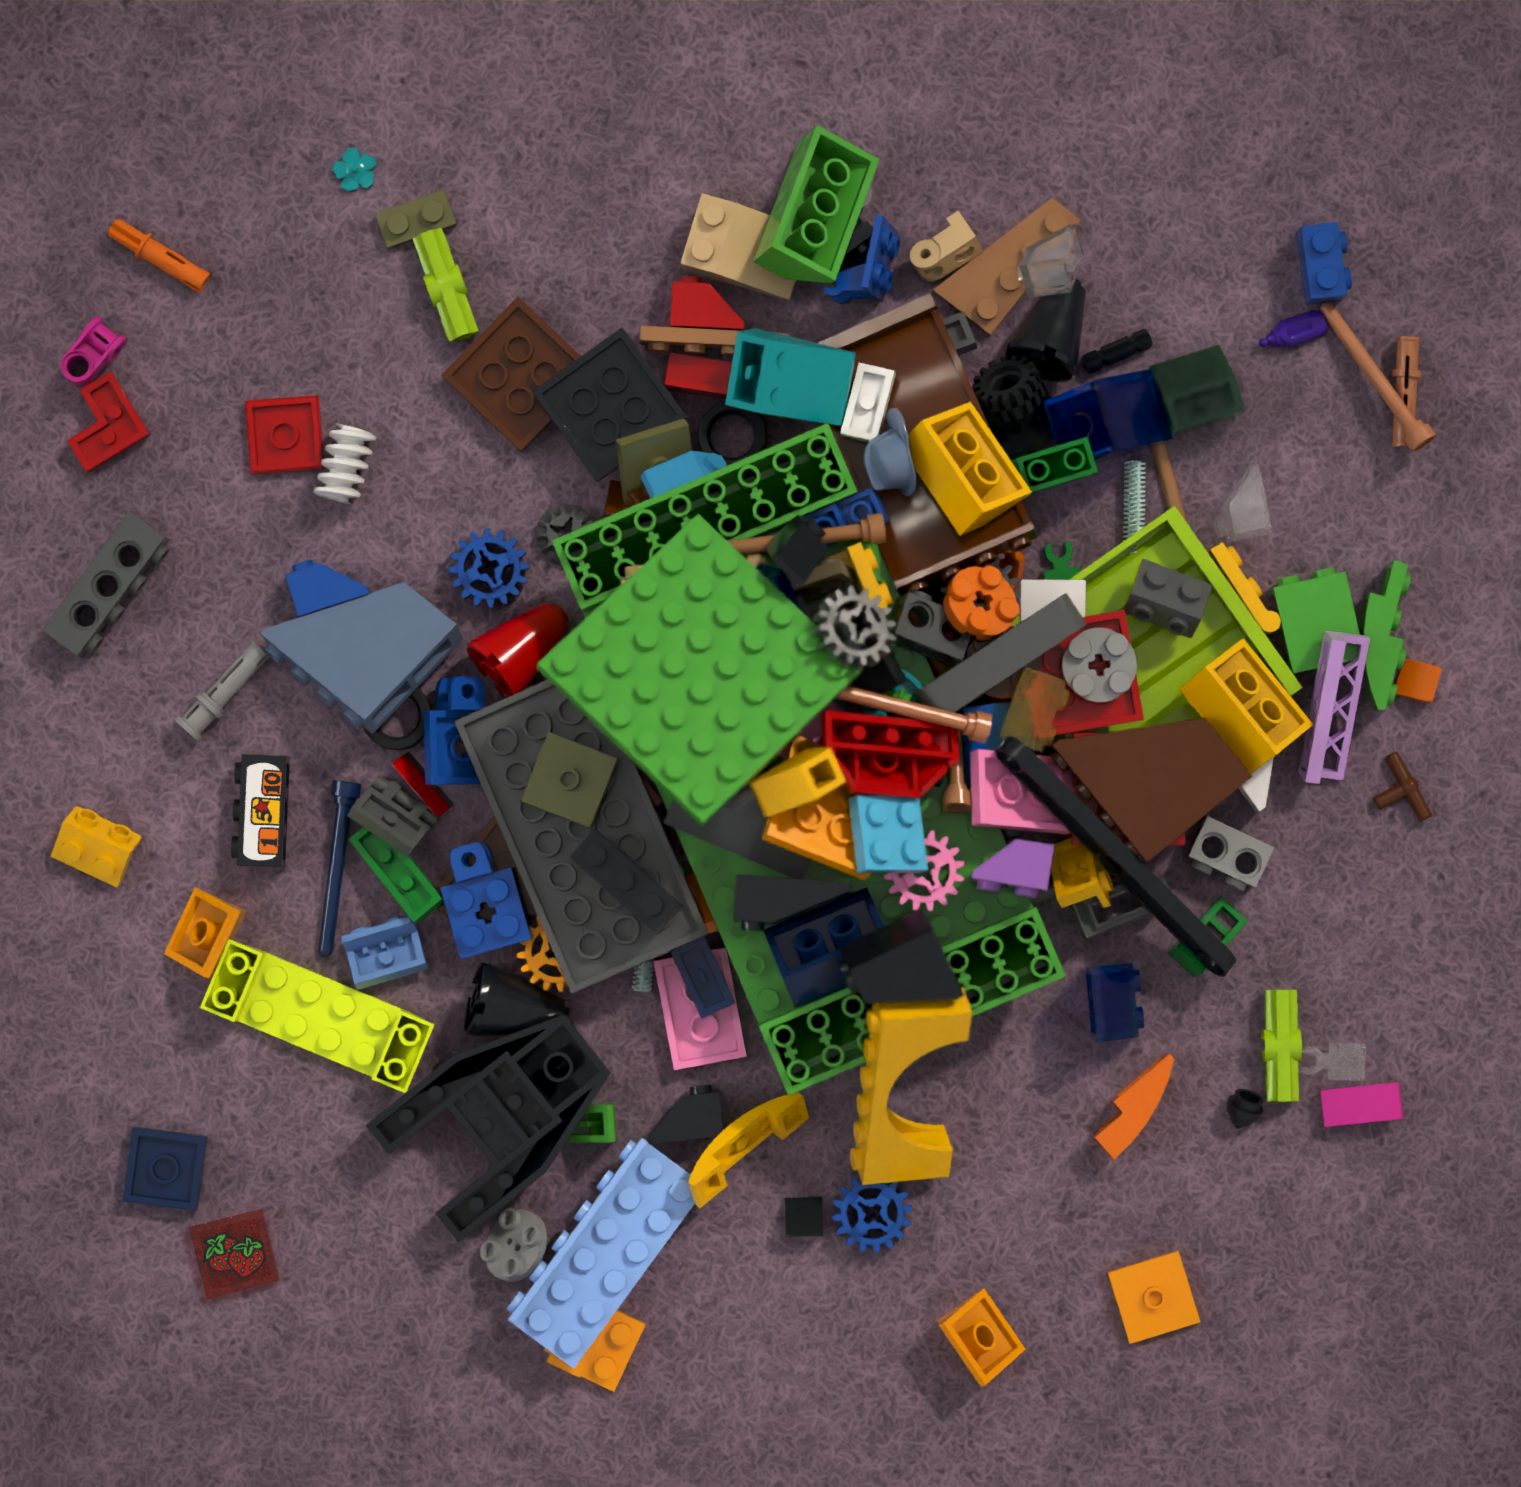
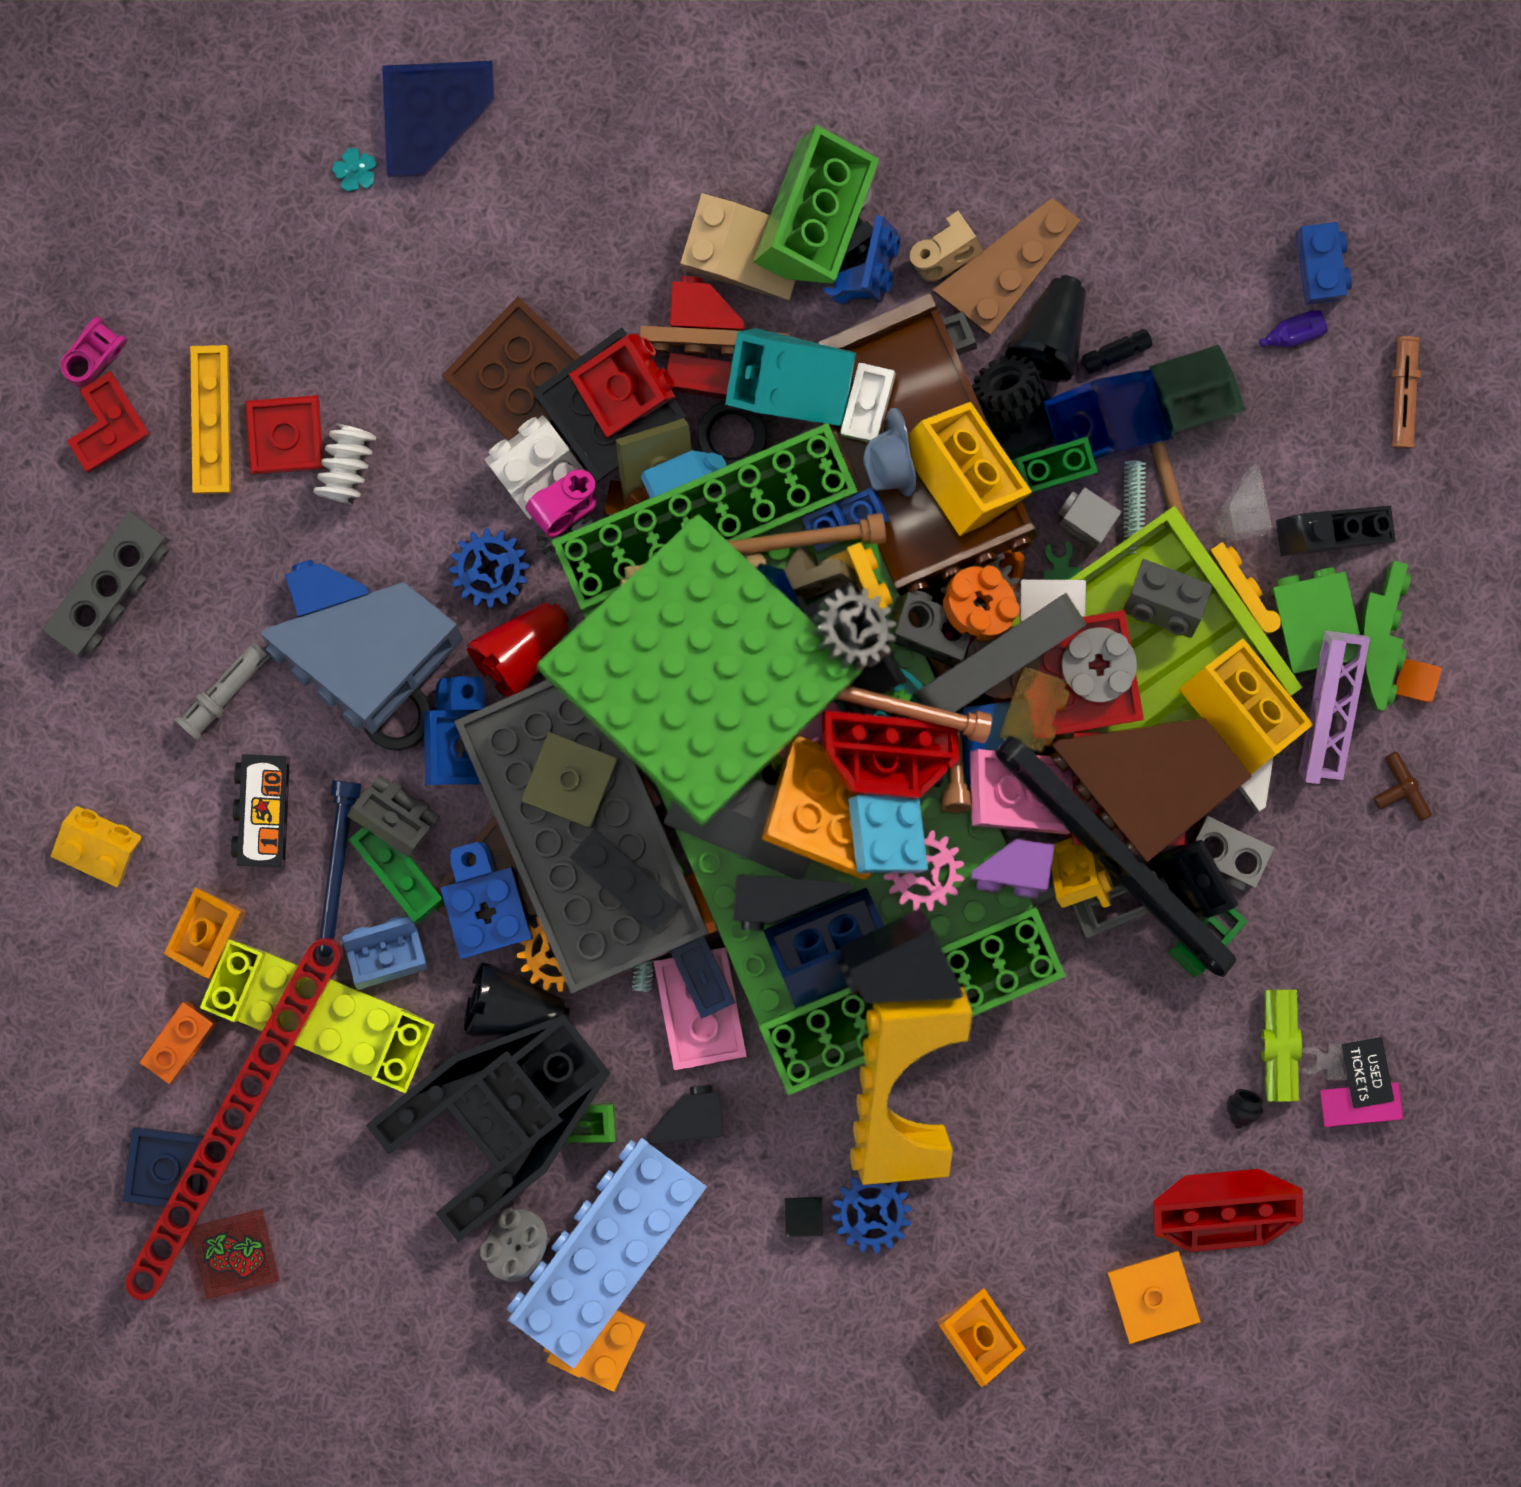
(159, 255): orange axle -> none
(178, 1042): none -> orange brick
(210, 419): none -> yellow plate
(221, 1131): none -> red beam
(414, 217): olive plate -> none
(415, 776): red sticker -> none
(430, 110): none -> clear blue plate
(445, 285): lime piece -> none
(531, 460): none -> white plate
(562, 503): none -> dark pink piece
(623, 383): none -> red plate
(775, 1116): yellow slope -> none
(797, 781): yellow slope -> none
(798, 548): black slope -> none
(1052, 263): clear slope -> none
(1088, 517): none -> light grey brick
(1113, 1001): clear blue slope -> none
(1136, 1107): orange slope -> none
(1195, 879): none -> black slope
(1227, 1210): none -> red wedge
(1335, 530): none -> black slope
(1367, 1072): none -> black sticker
(1416, 432): nougat piece -> none

